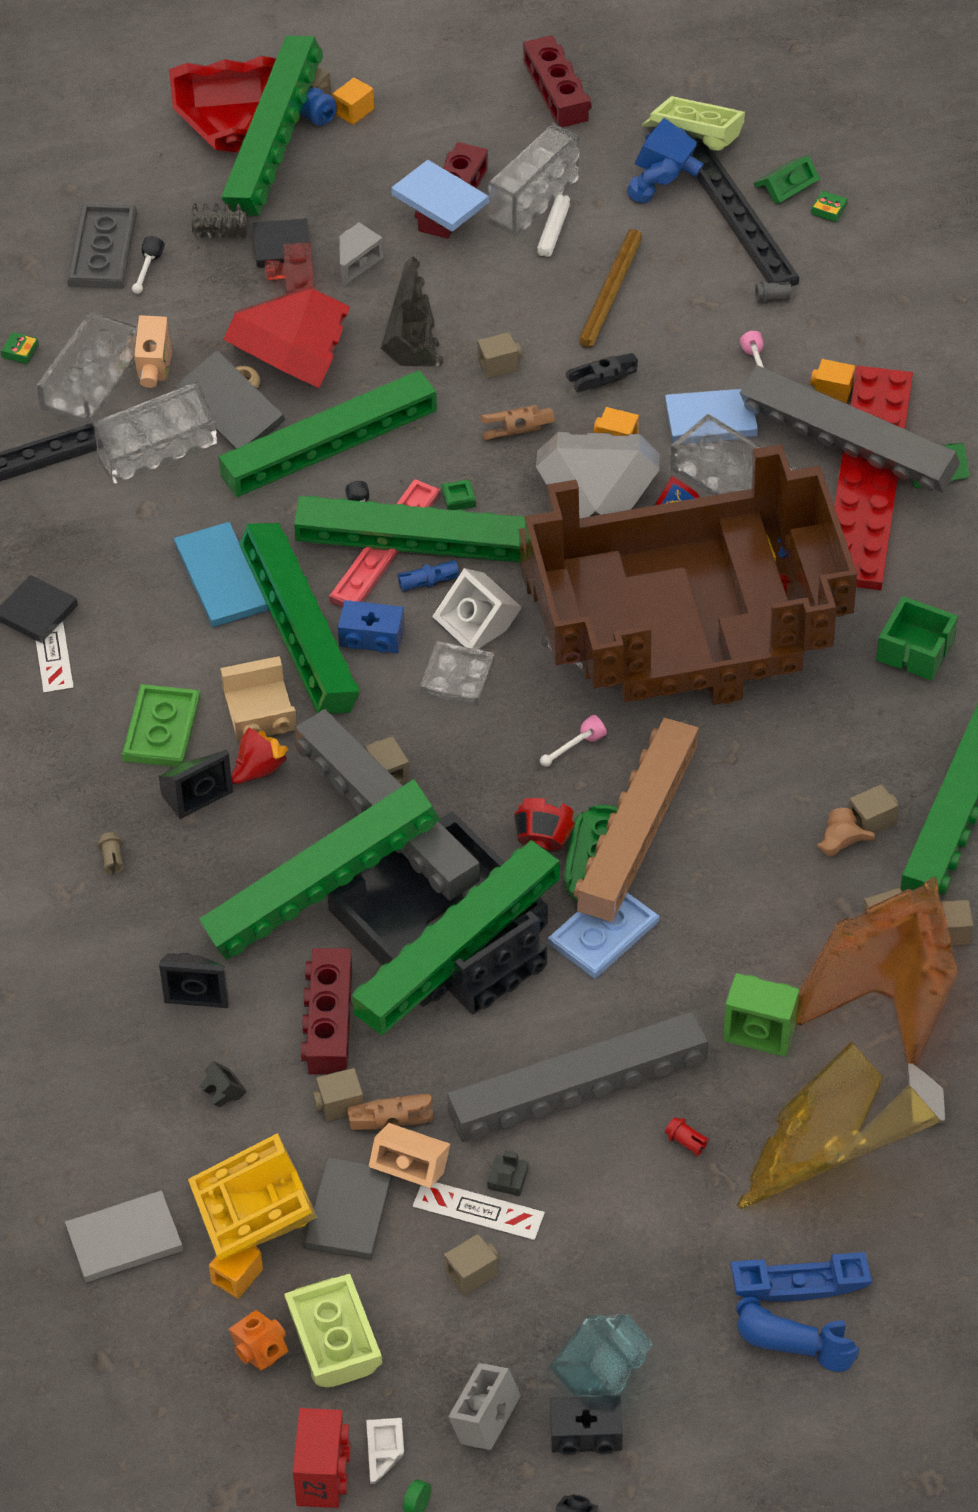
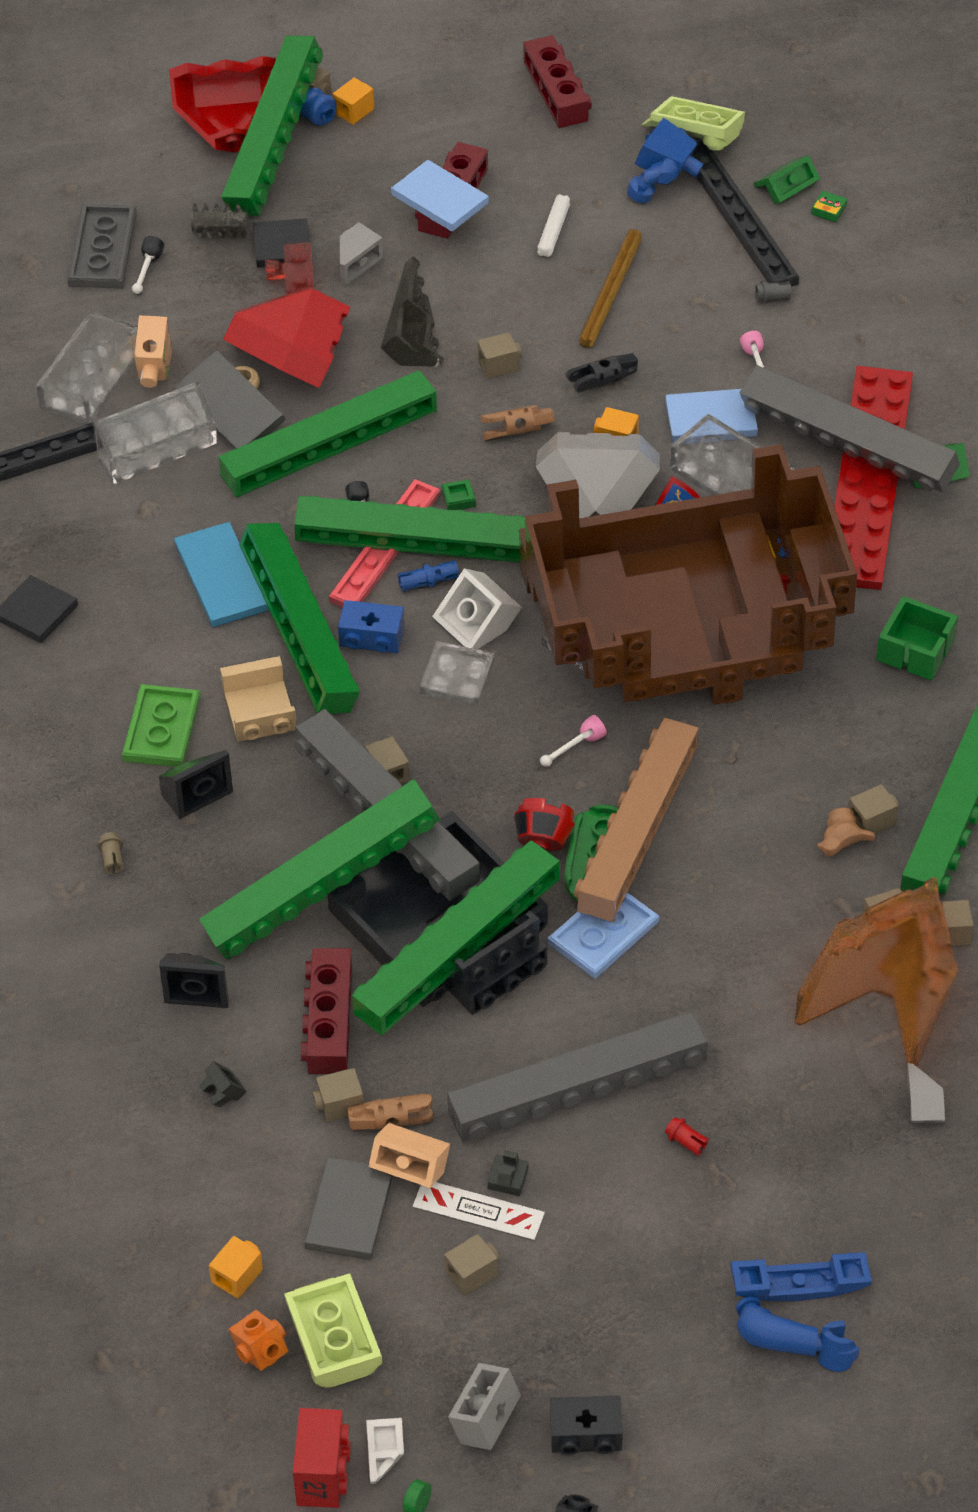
(19, 347): green tile -> none
(55, 661): white sticker -> none
(123, 1236): light grey tile -> none
(251, 1198): yellow slope -> none
(257, 757): red hat -> none
(534, 179): clear brick -> none
(601, 1355): clear light blue piece -> none
(761, 1014): bright green brick -> none
(824, 1122): clear yellow windscreen -> none
(834, 379): light orange brick -> none

